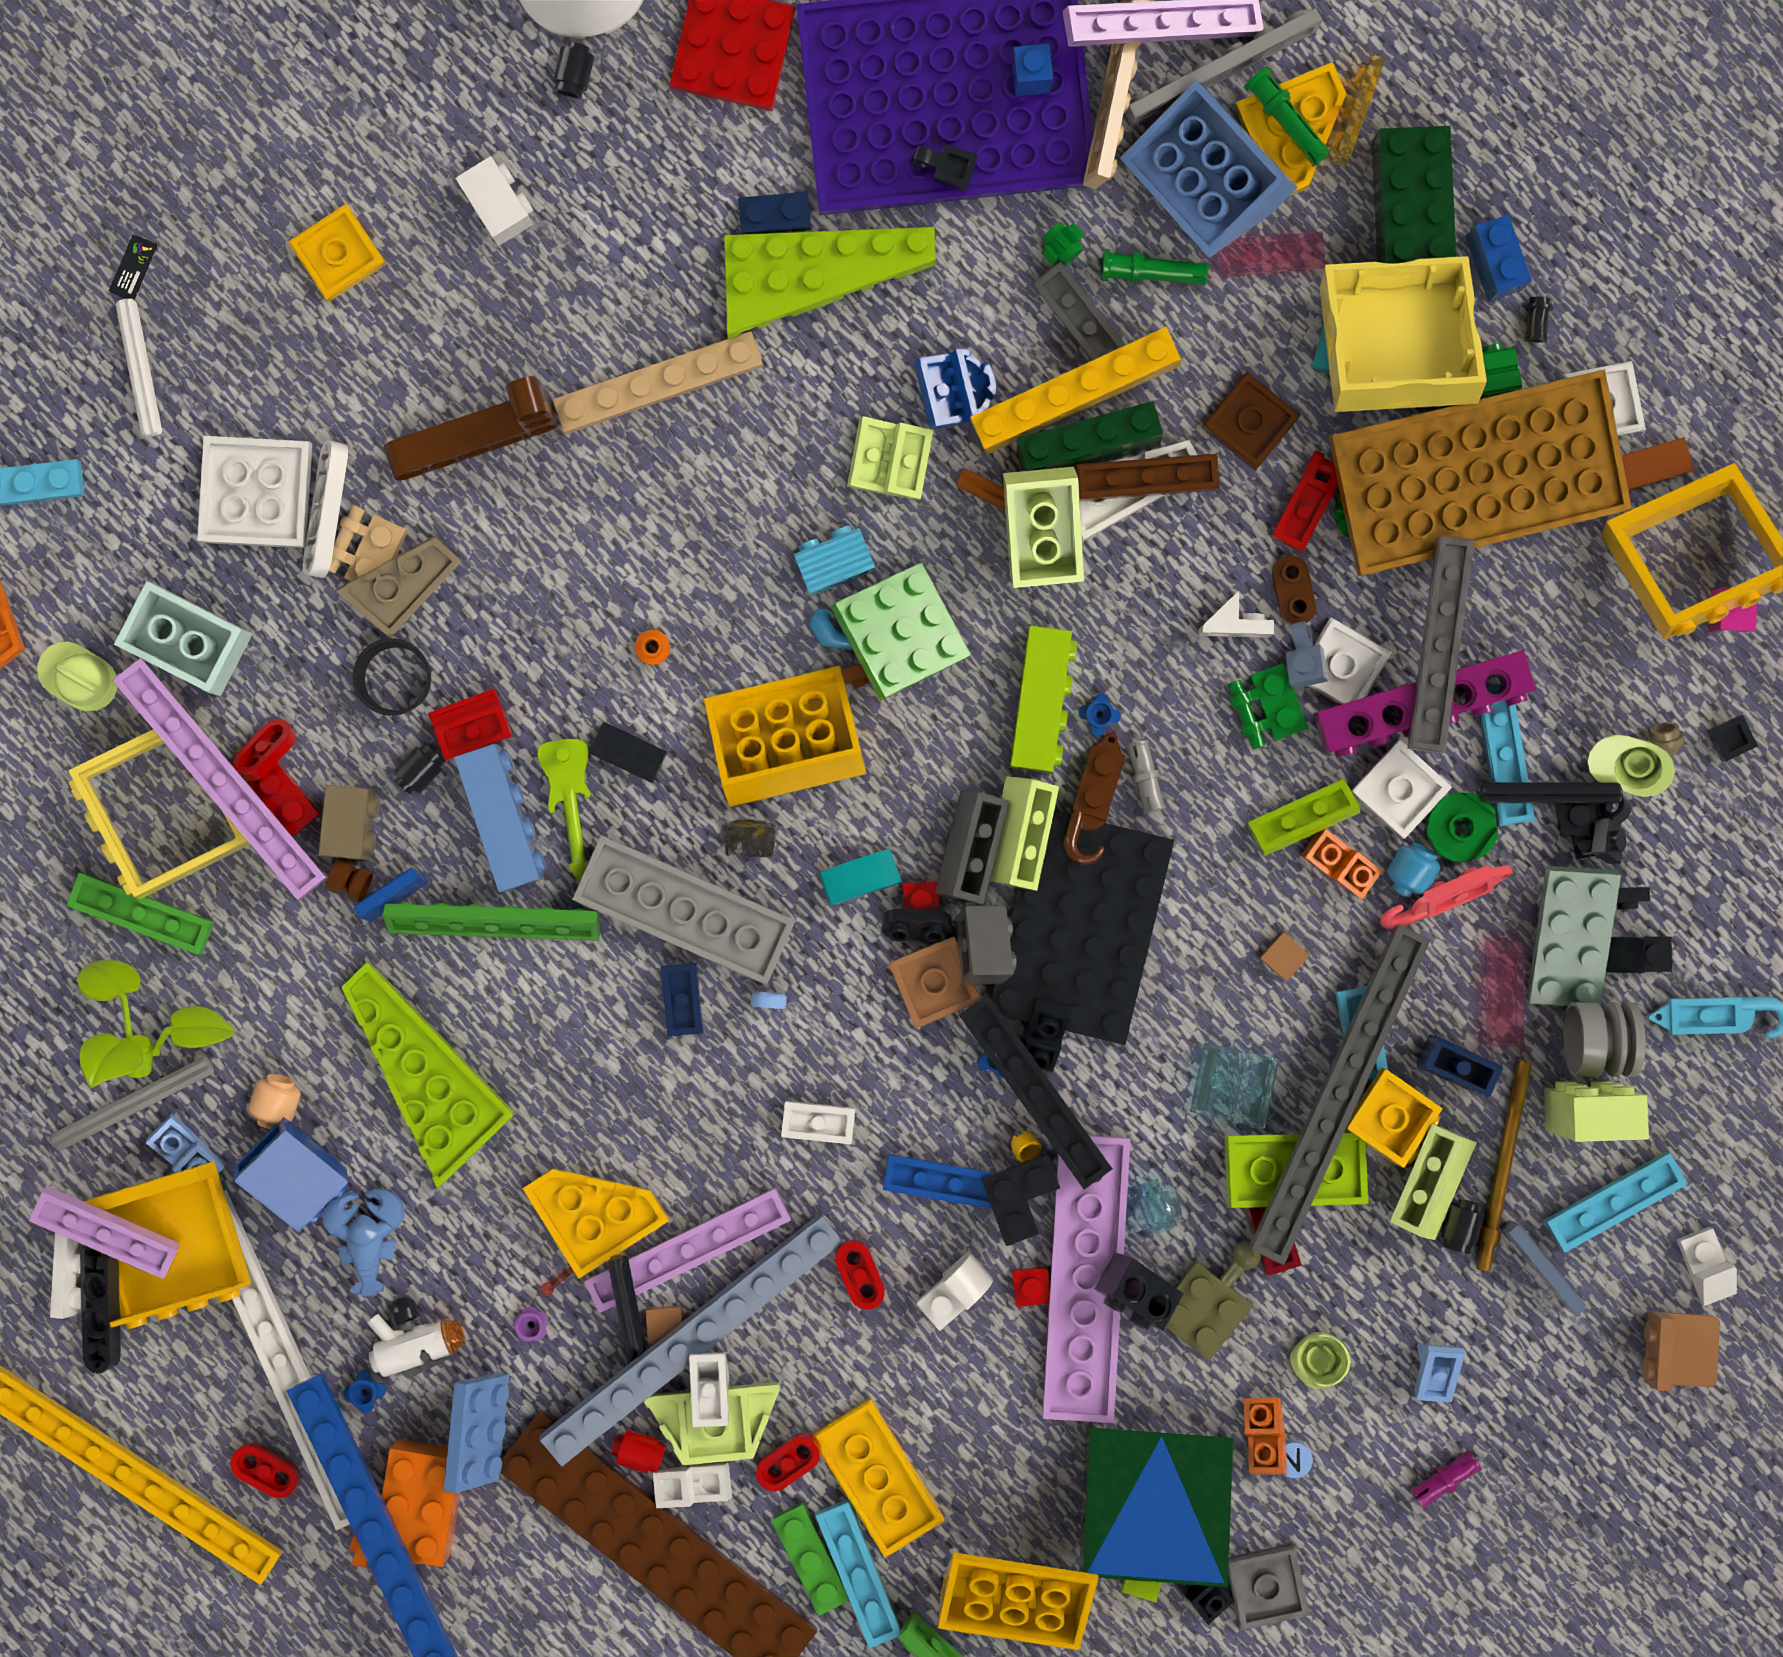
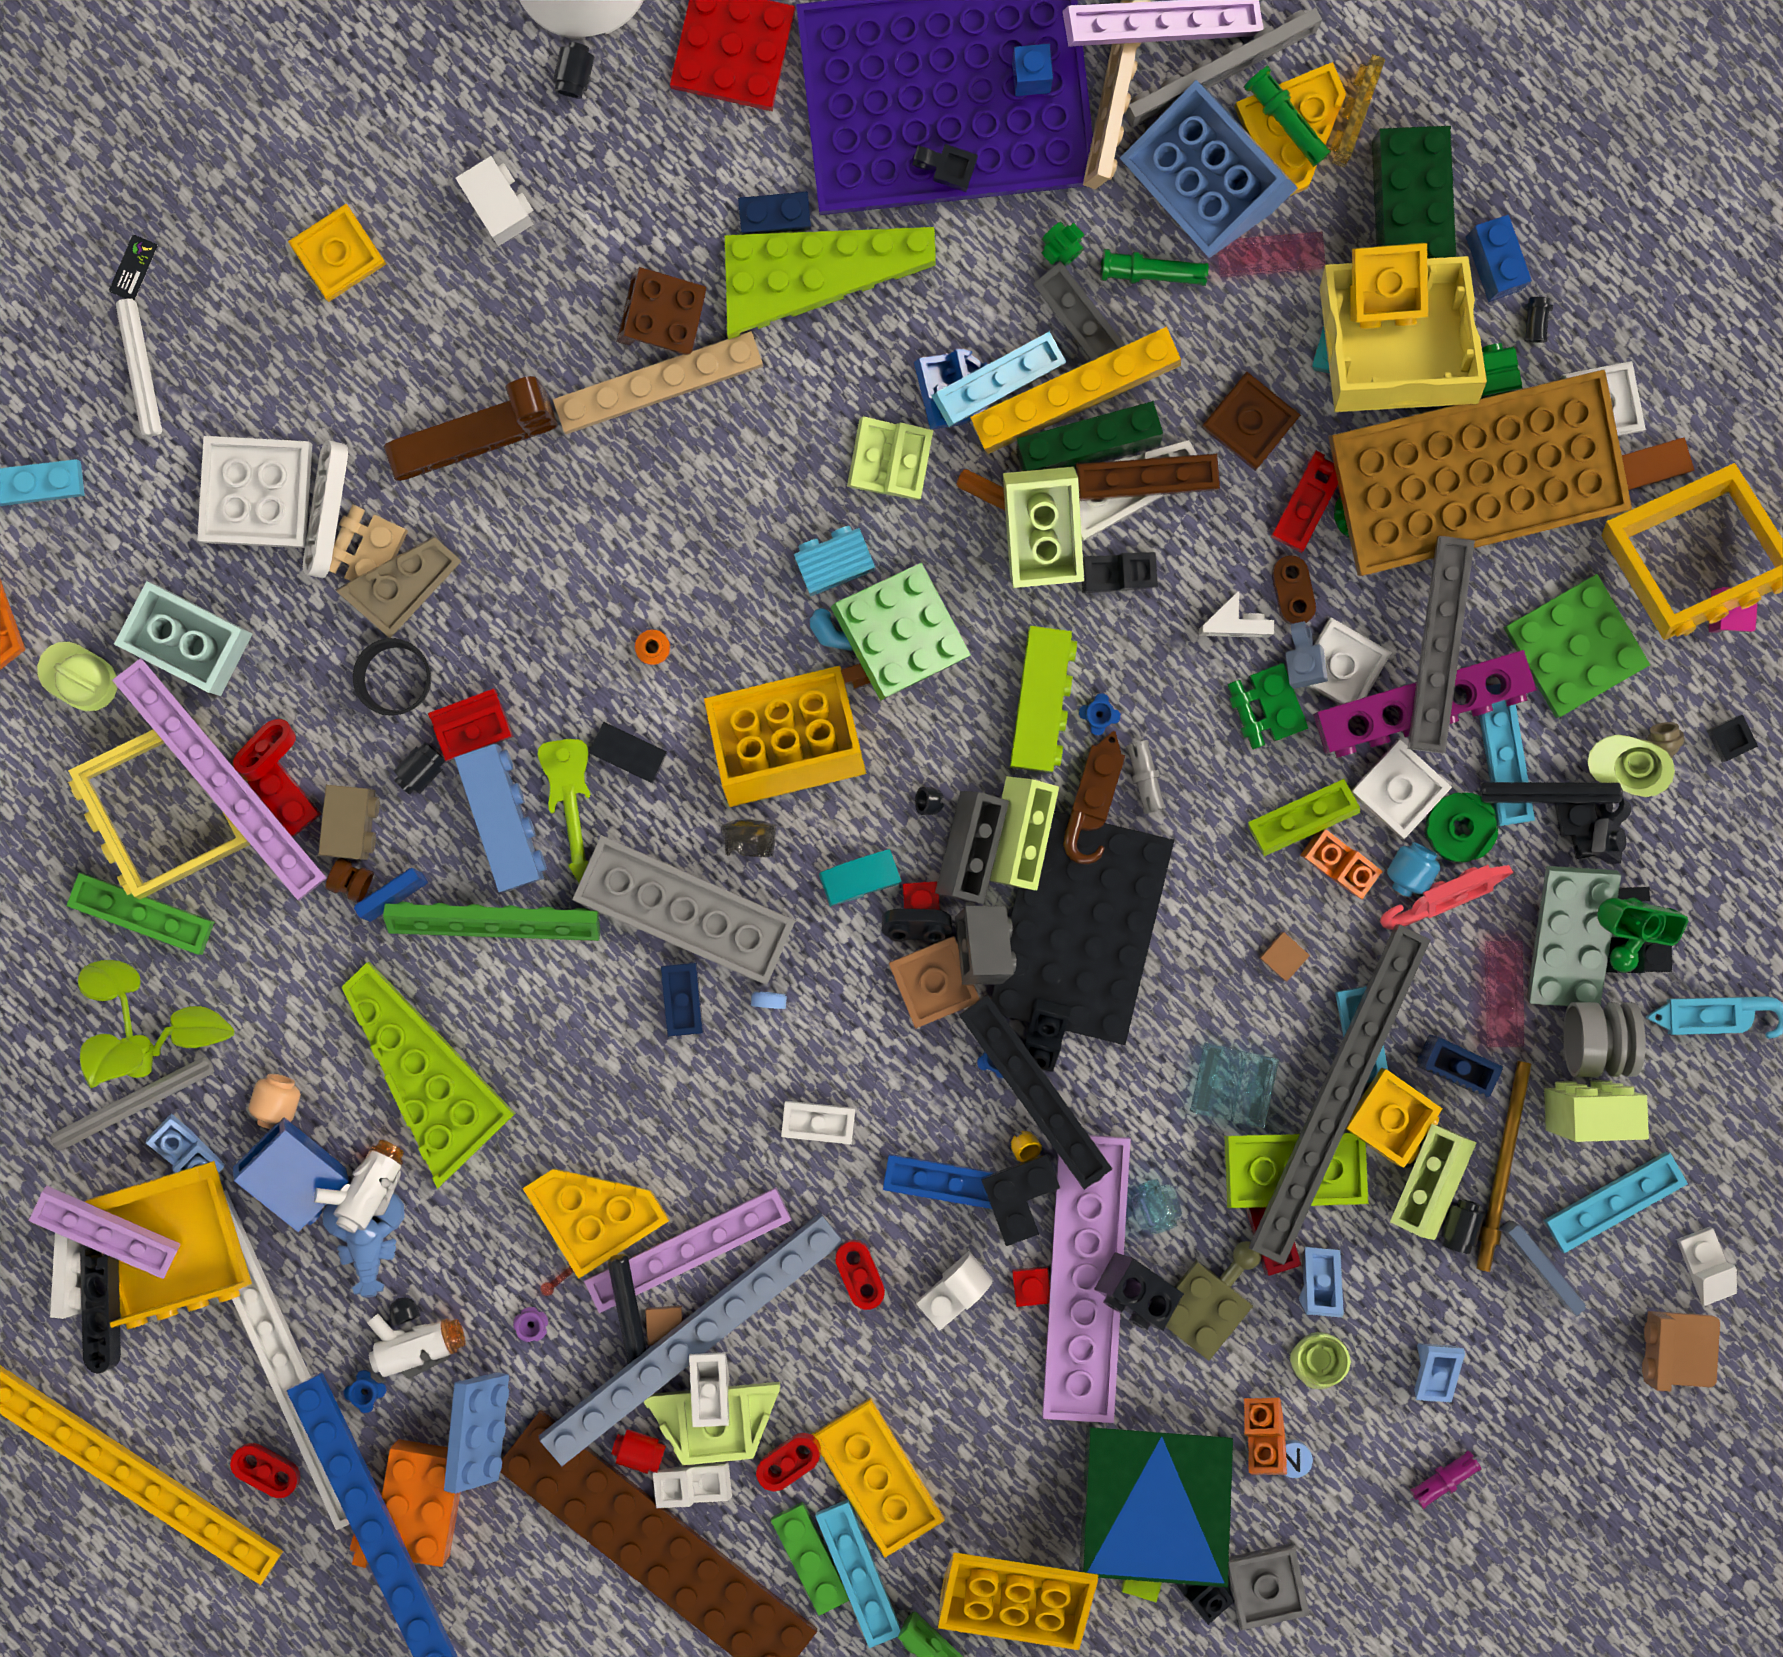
(368, 1191): none -> white piece
(661, 311): none -> reddish brown bracket
(928, 801): none -> black hinge
(998, 379): none -> medium azure plate
(1119, 572): none -> black slope
(1322, 1282): none -> light blue slope
(1389, 285): none -> yellow plate
(1577, 646): none -> bright green plate
(1639, 923): none -> green piece

